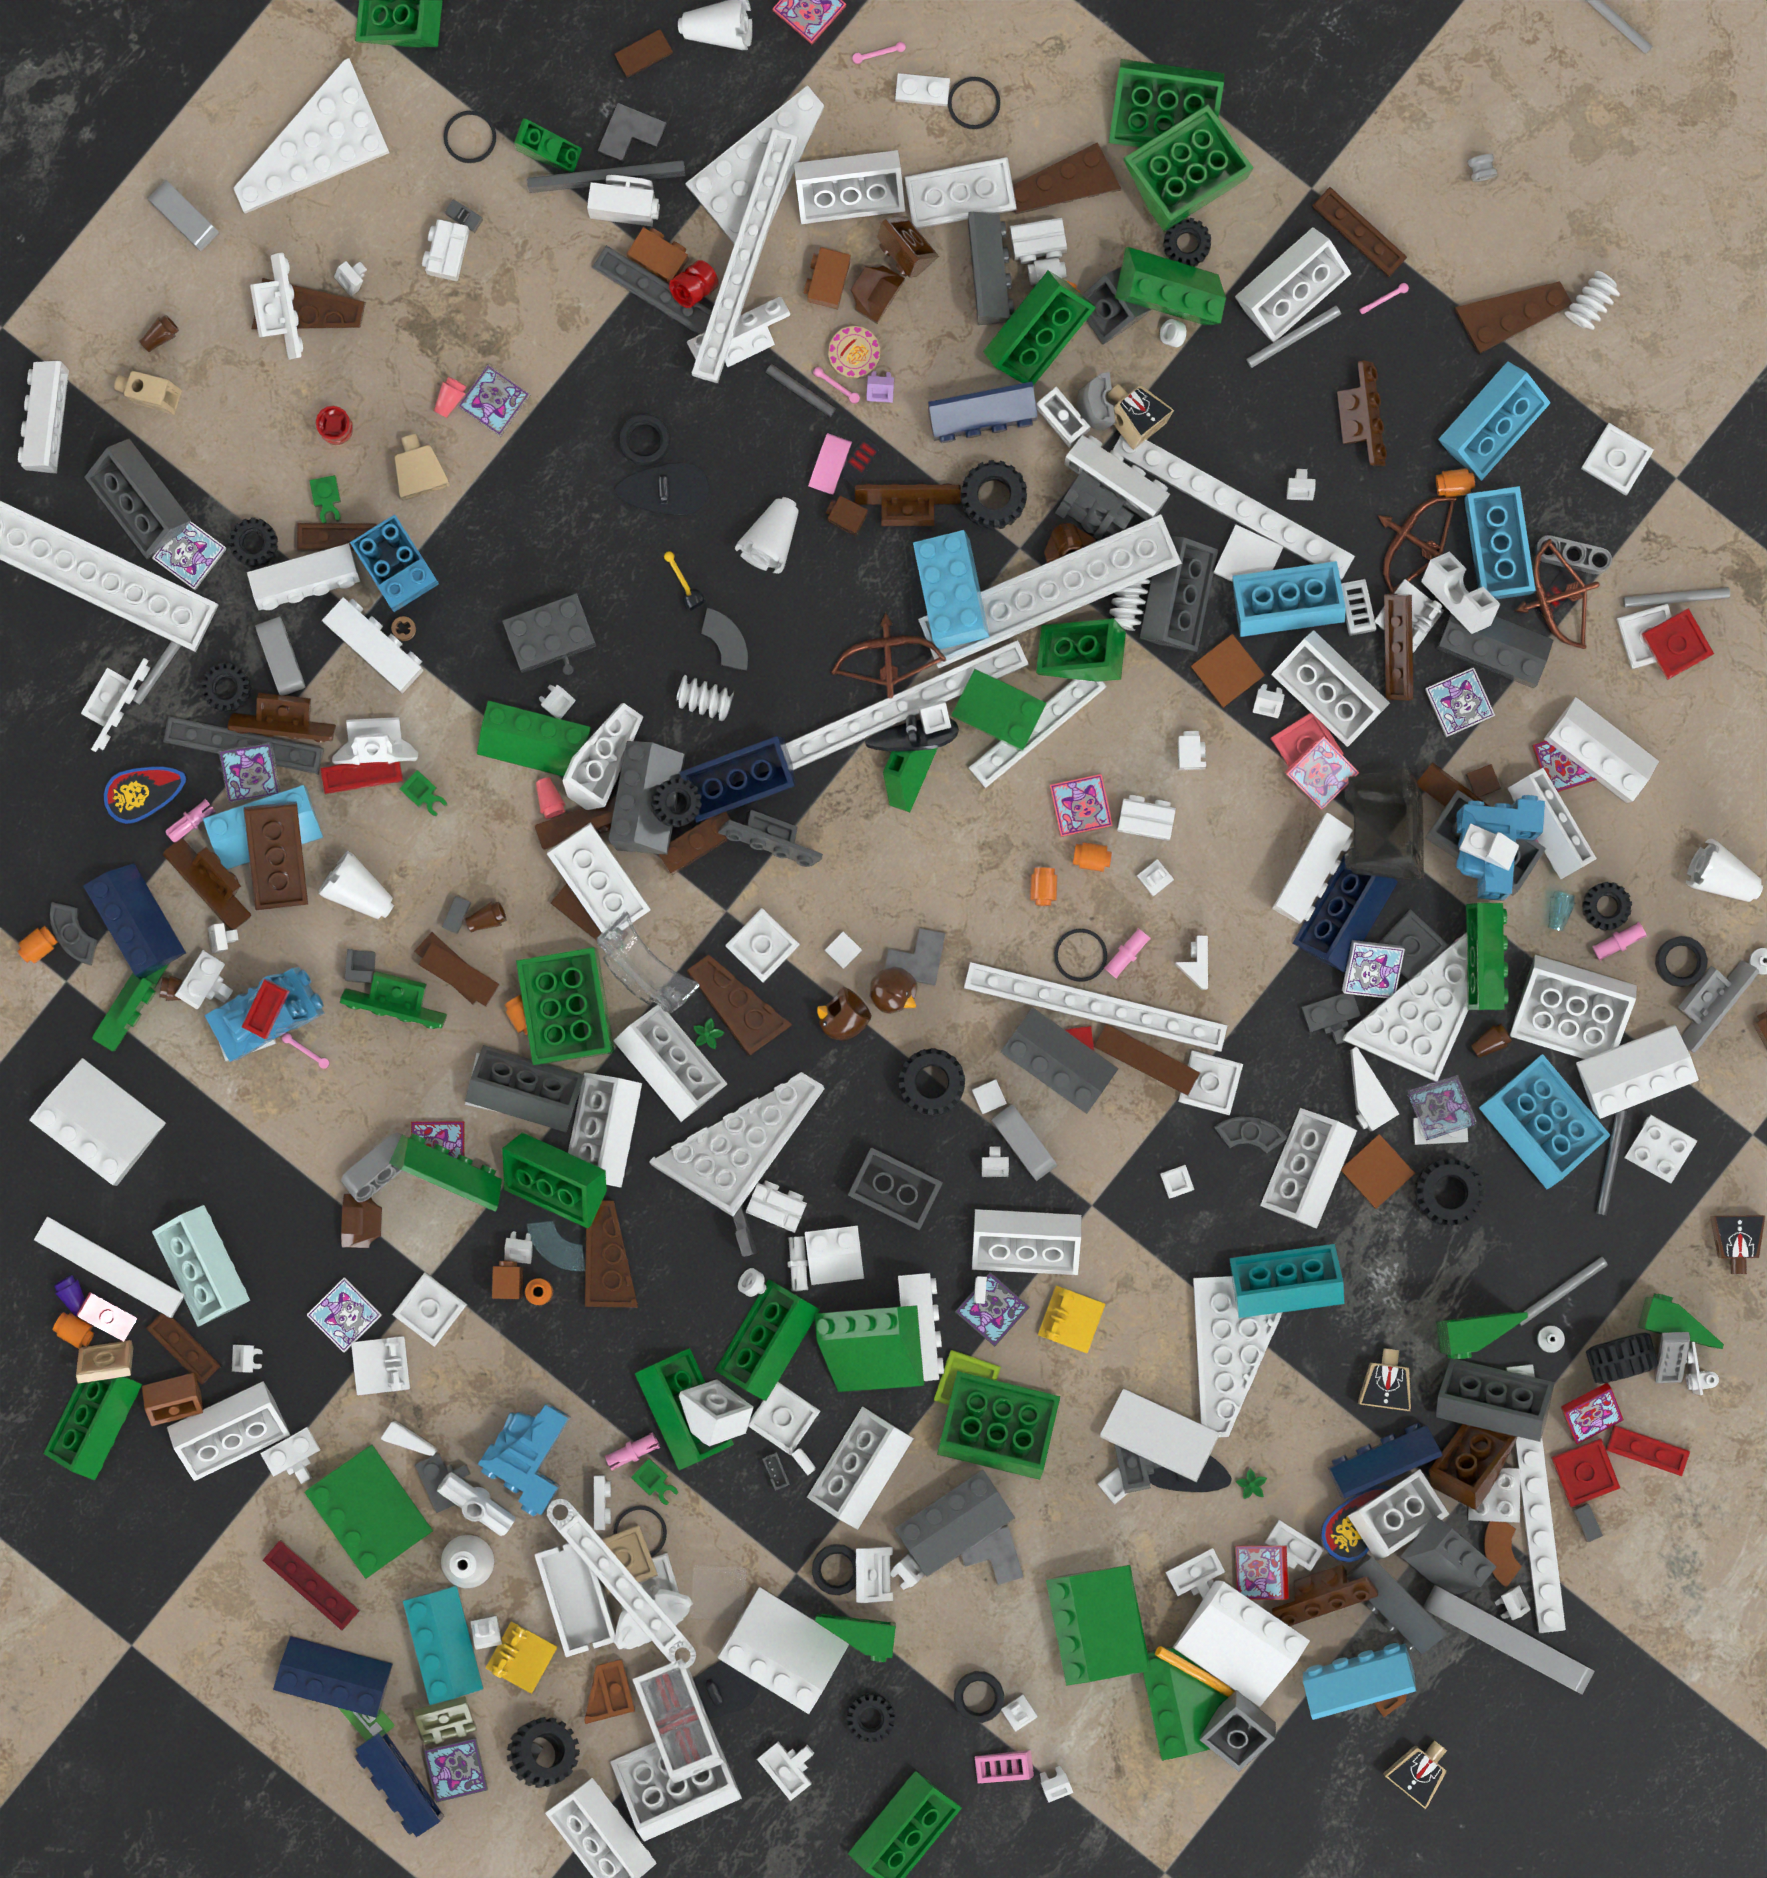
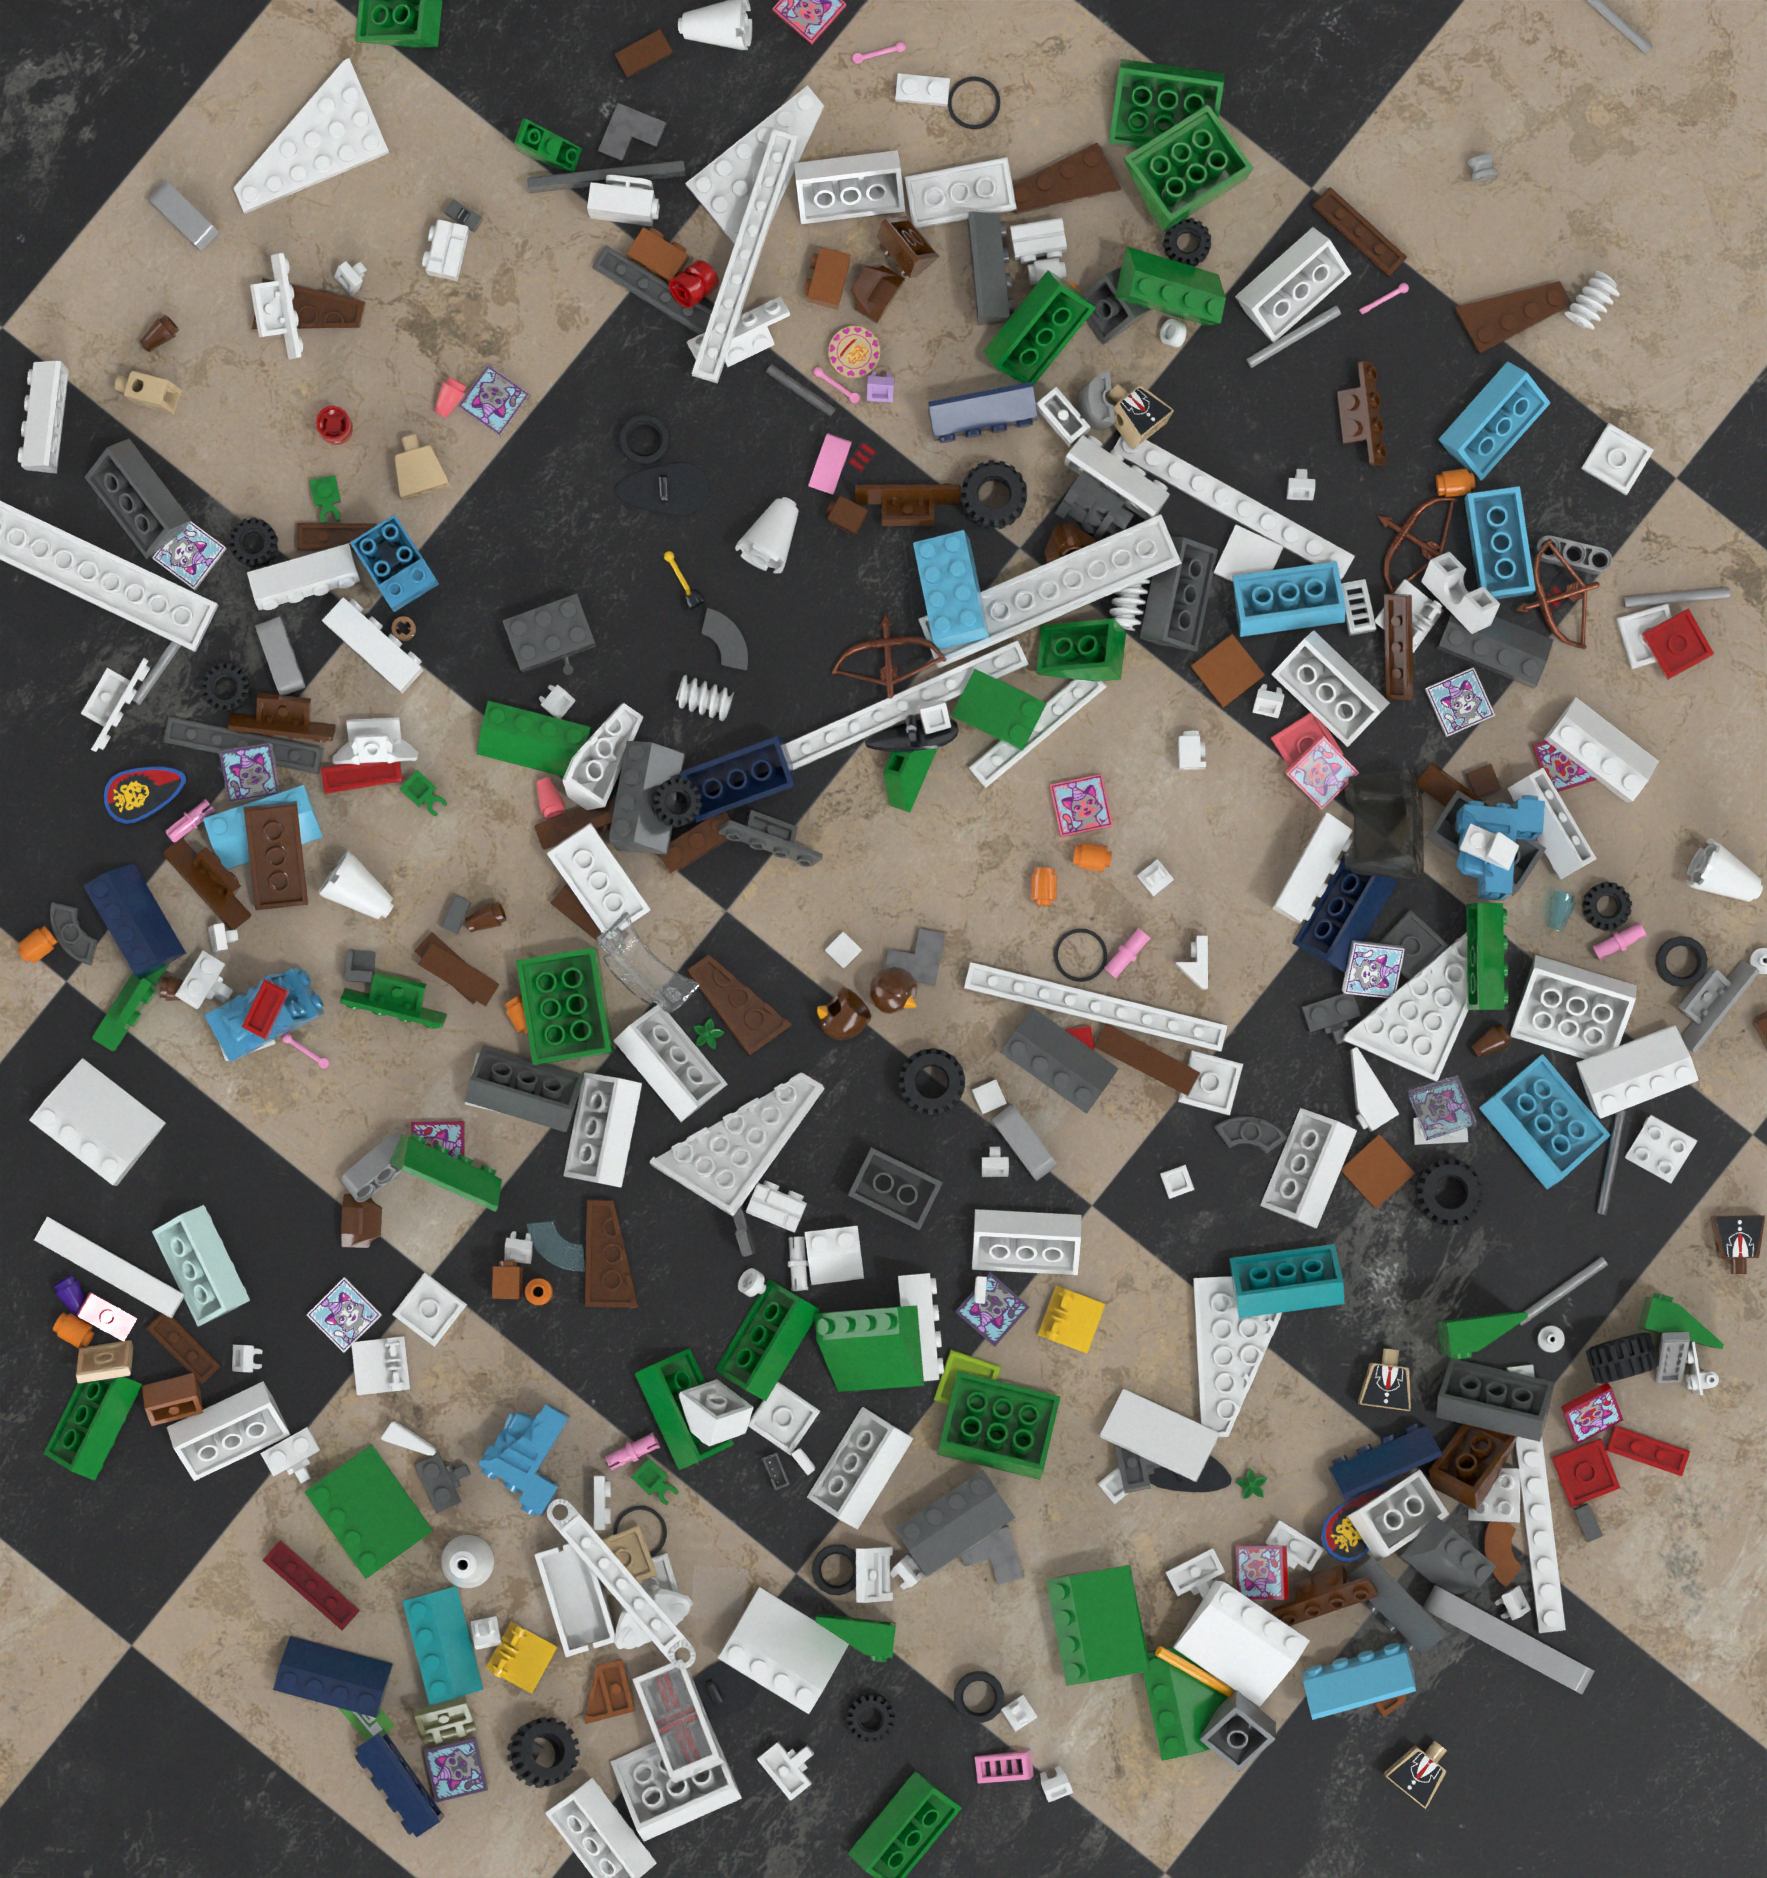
(474, 160): black piece -> none
(486, 1511): white piece -> none
(553, 1179): green slope -> none
(762, 945): white tile -> none
(1146, 818): white brick -> none

